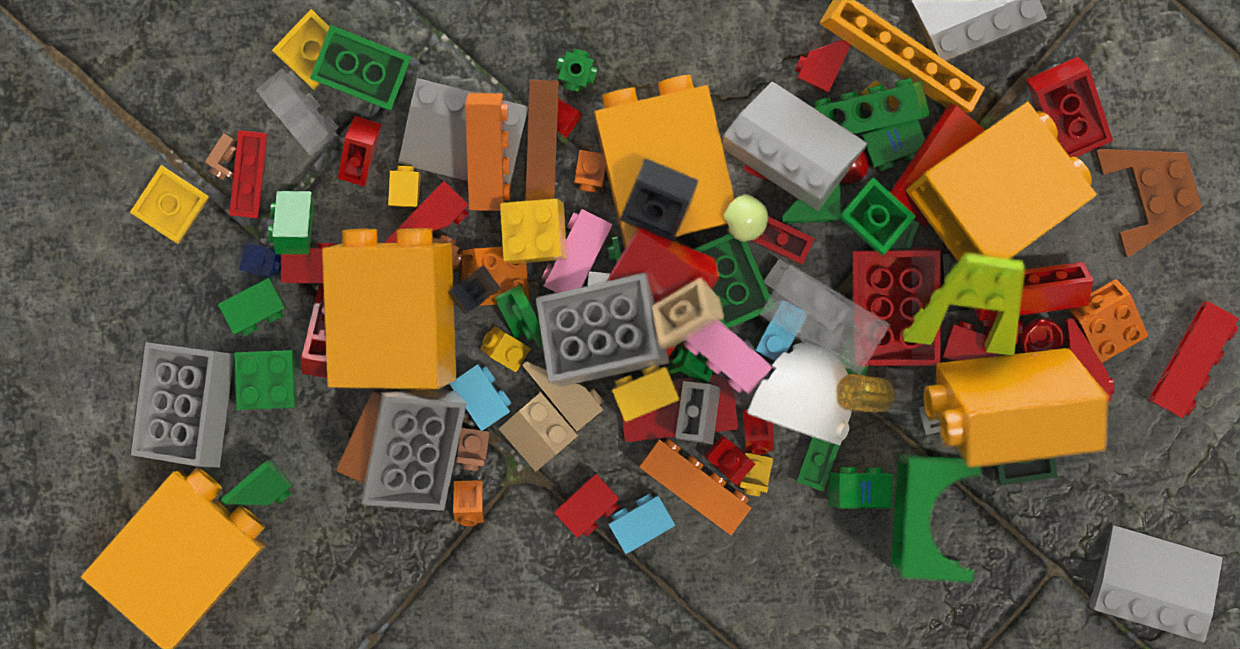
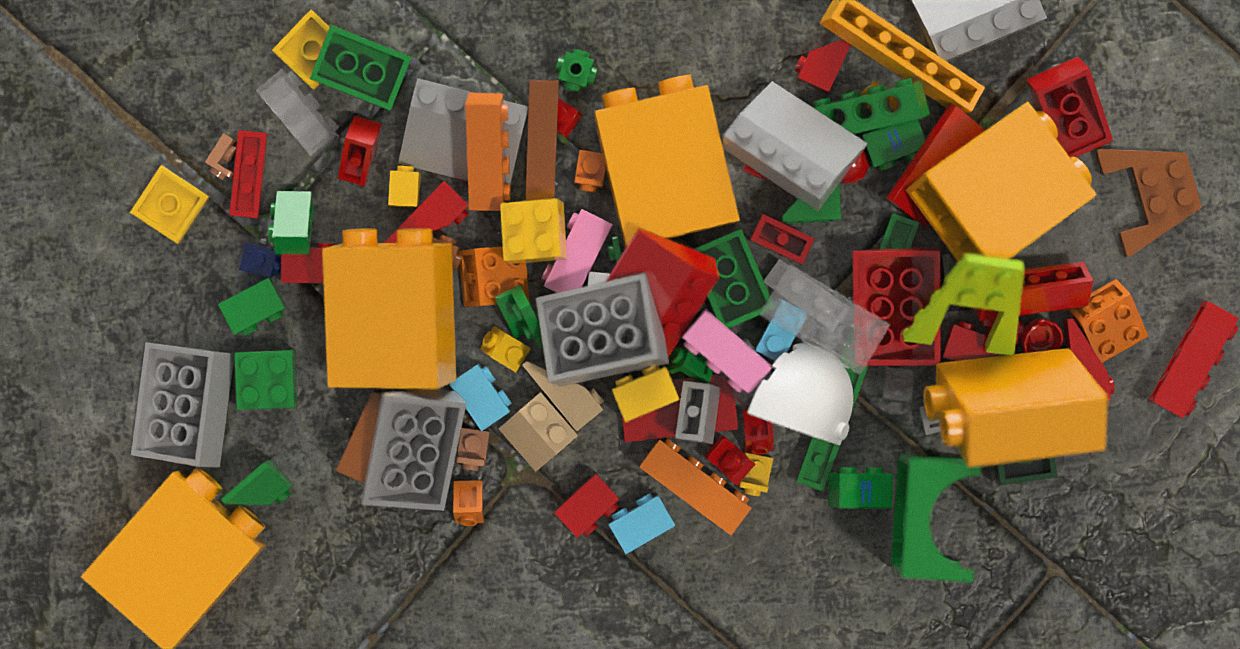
(314, 352): red slope -> none
(474, 290): black bracket -> none
(659, 200): black slope -> none
(686, 313): tan slope -> none
(746, 218): yellowish green hair -> none
(864, 393): clear yellow piece -> none
(876, 216): green slope -> none
(1157, 583): light grey slope -> none

